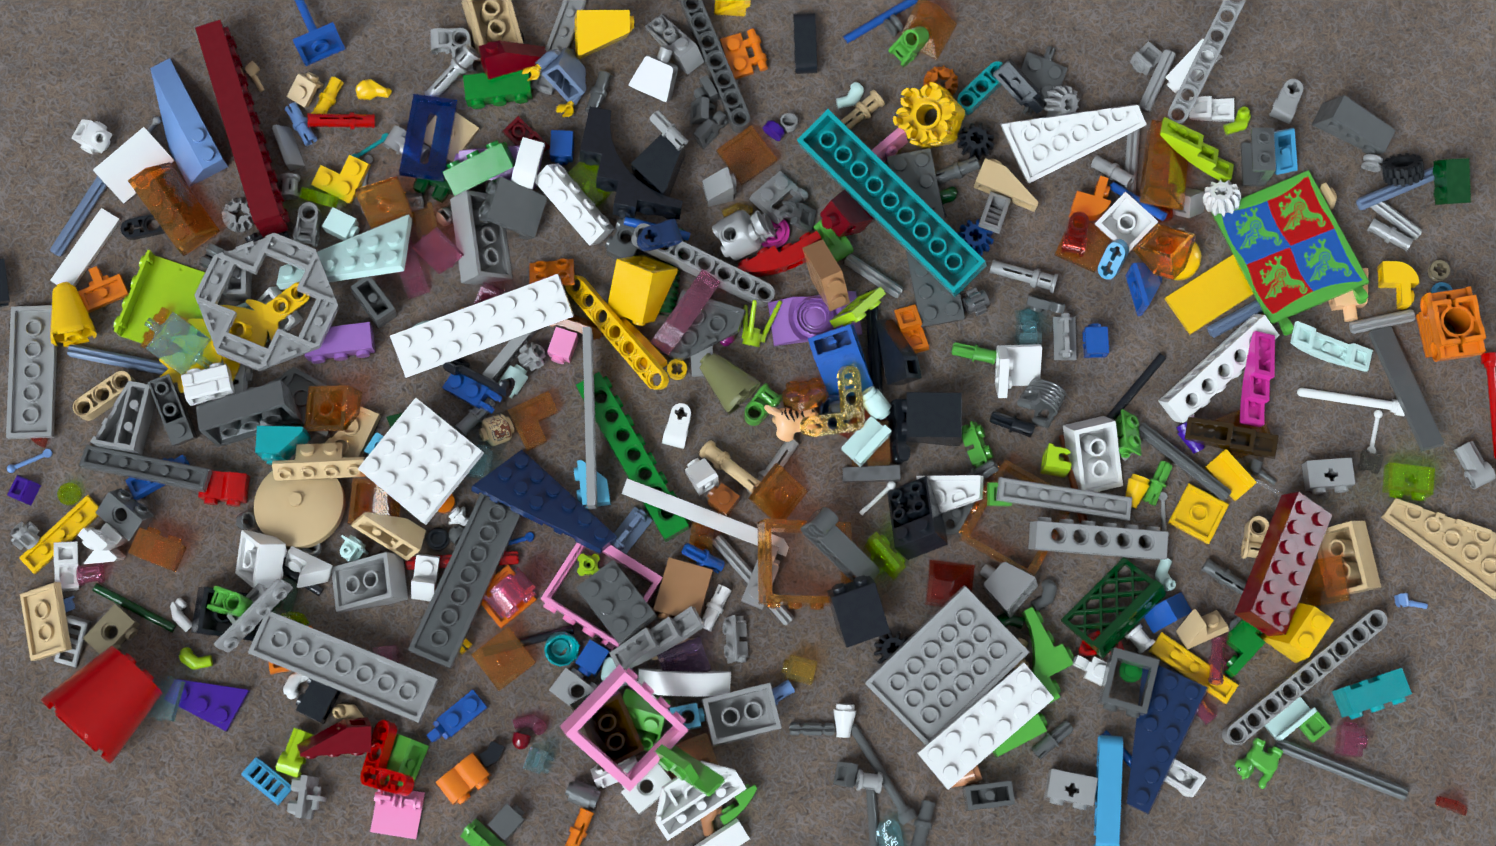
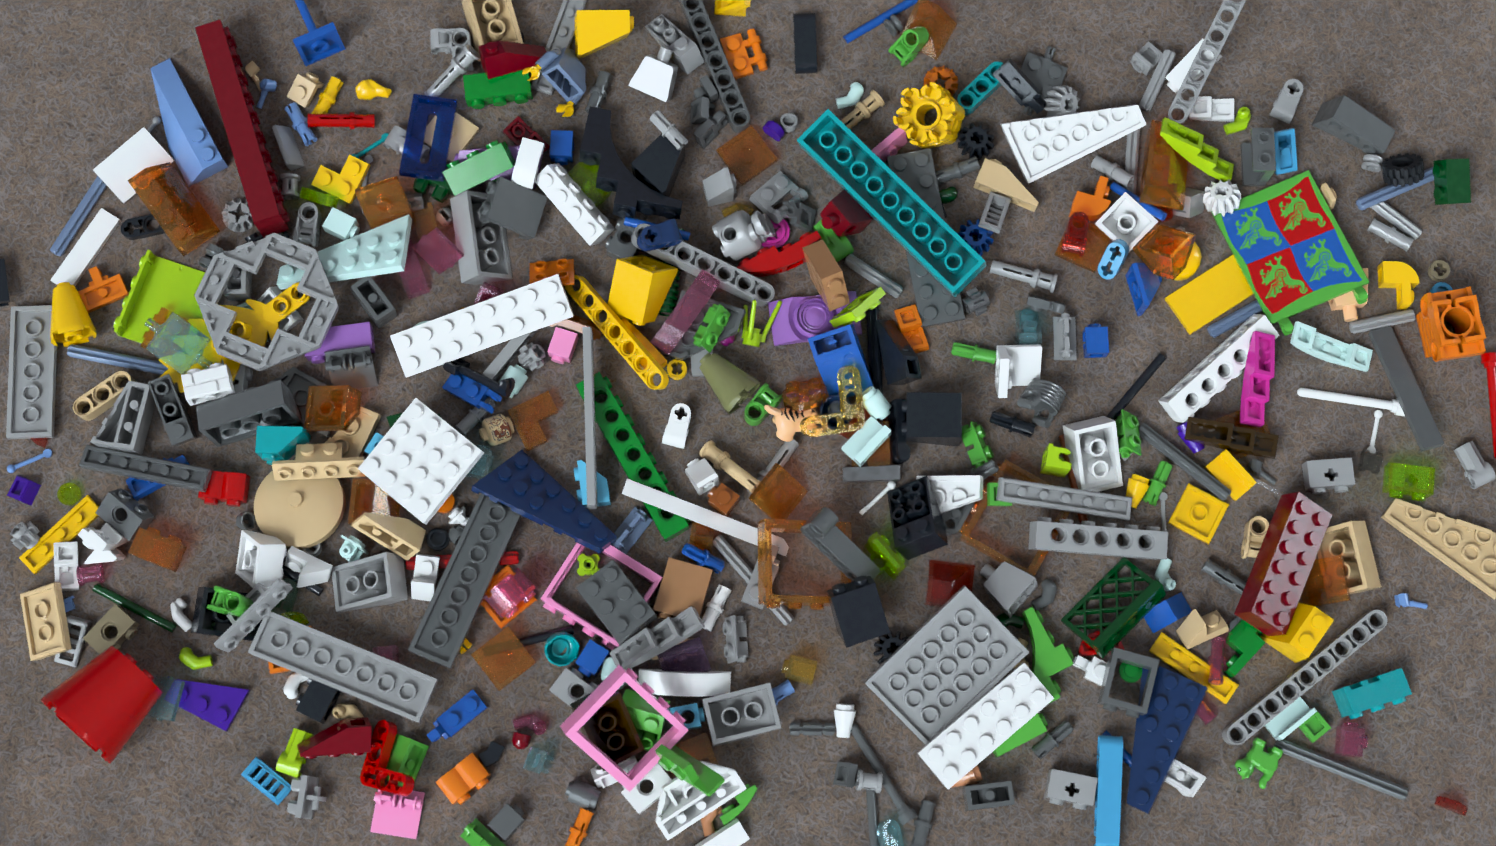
(92, 136): white brick -> none
(266, 85): none -> medium blue hand
(351, 367): none -> dark grey hinge
(529, 537): blue hinge -> none
(708, 336): none -> bright green hinge
(1140, 639): white bush -> none

